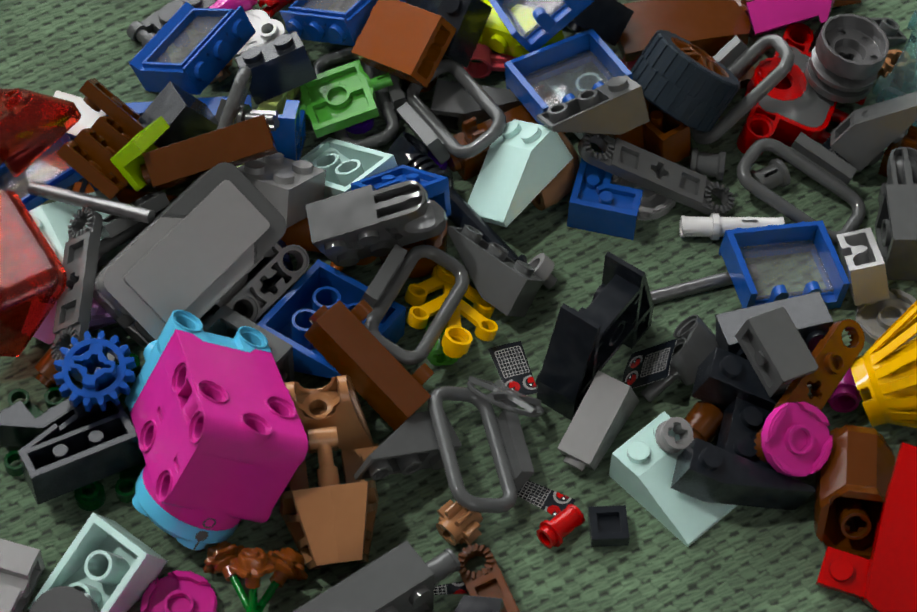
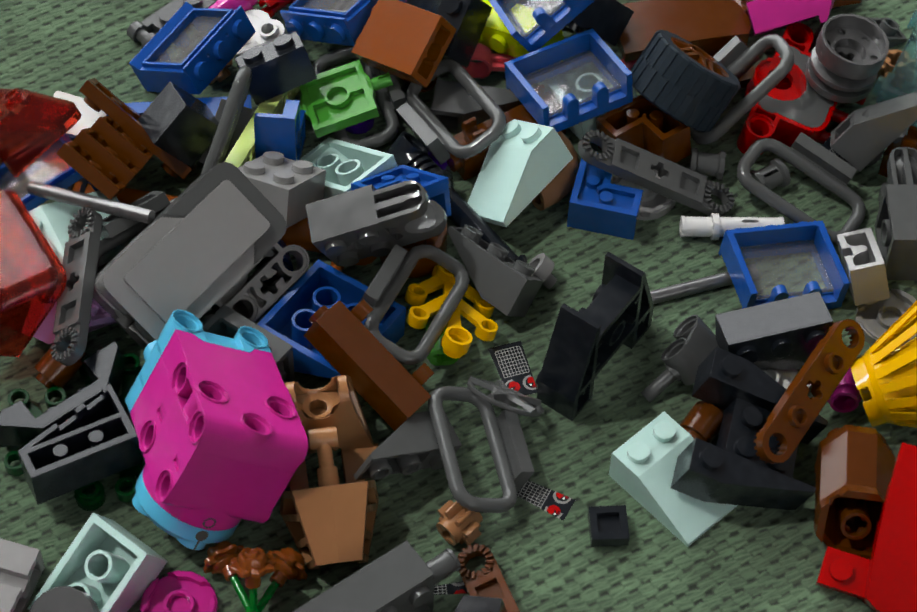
(105, 382): blue gear -> none
(130, 157): lime panel -> none
(197, 155): reddish brown brick -> none
(245, 113): dark grey piece -> none
(553, 531): red pin -> none
(597, 421): light grey slope -> none
(602, 110): dark grey slope -> none
(649, 364): black sticker -> none
(679, 426): light grey bush -> none
(775, 350): dark grey panel -> none
(796, 439): dark pink tile -> none

